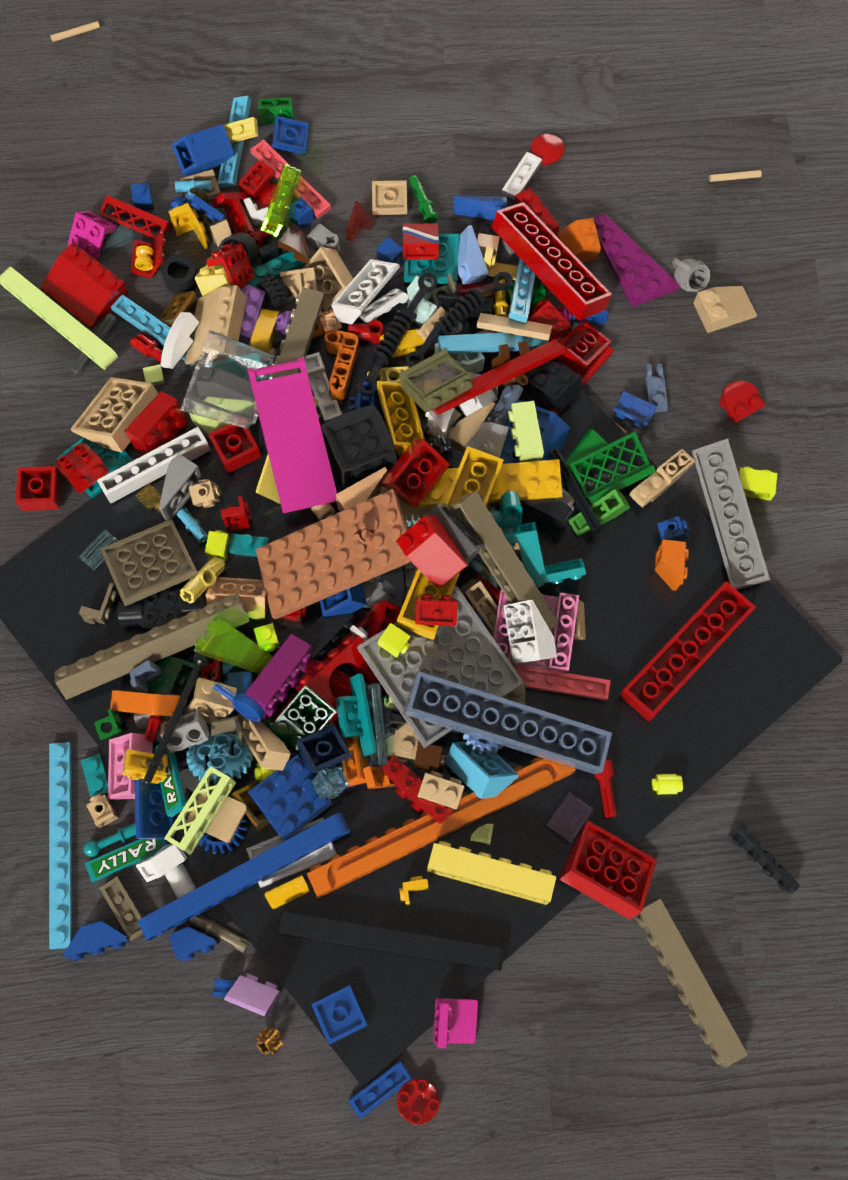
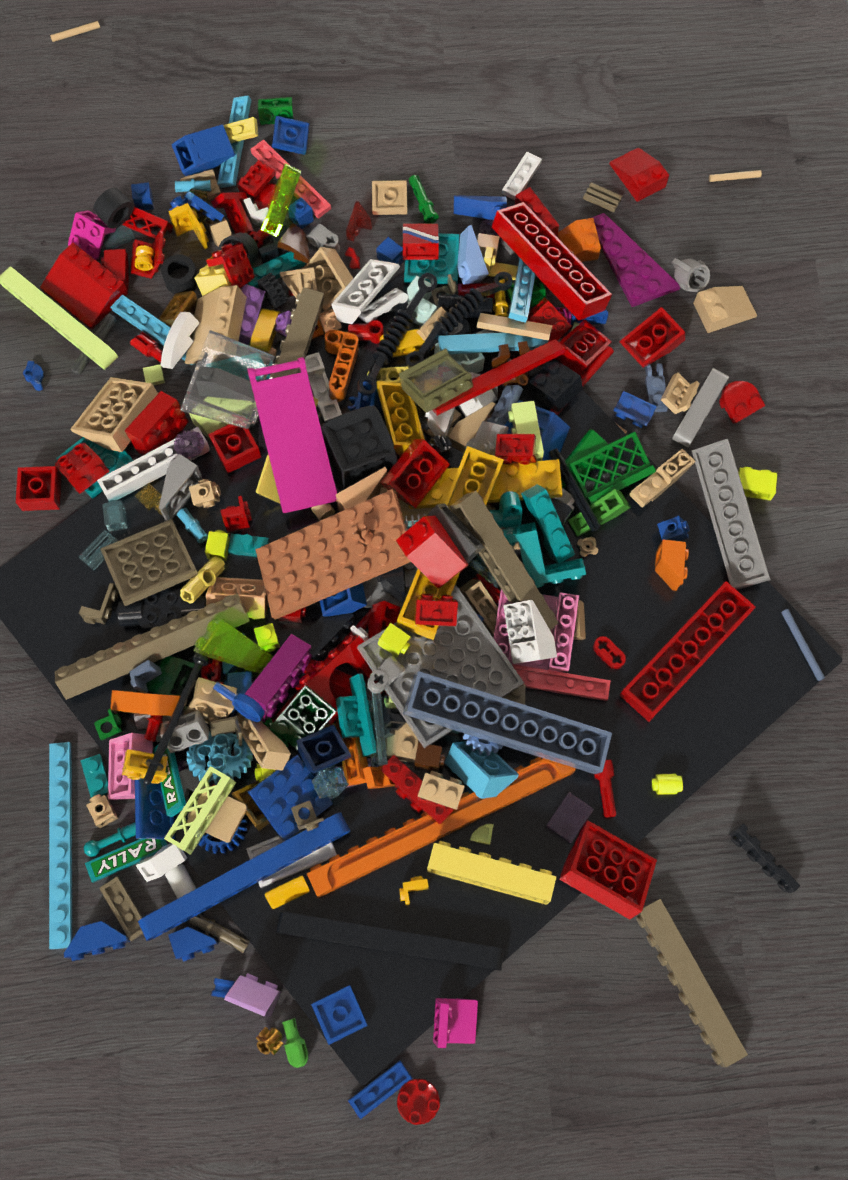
(34, 375): none -> blue piece
(113, 207): none -> black piece
(114, 515): none -> clear light blue brick
(117, 263): none -> red slope
(189, 451): none -> clear purple gear
(295, 1045): none -> bright green arm
(311, 822): none -> dark tan bracket
(354, 263): none -> red piece
(387, 673): none -> light grey piece
(516, 448): none -> red bracket
(542, 509): none -> teal arch
(548, 148): red dish -> none
(591, 542): none -> tan plate
(603, 195): none -> dark tan tile
(613, 649): none -> red beam
(640, 173): none -> red slope
(653, 338): none -> red slope
(679, 394): none -> tan bracket
(700, 407): none -> light grey beam
(803, 645): none -> sand blue bar

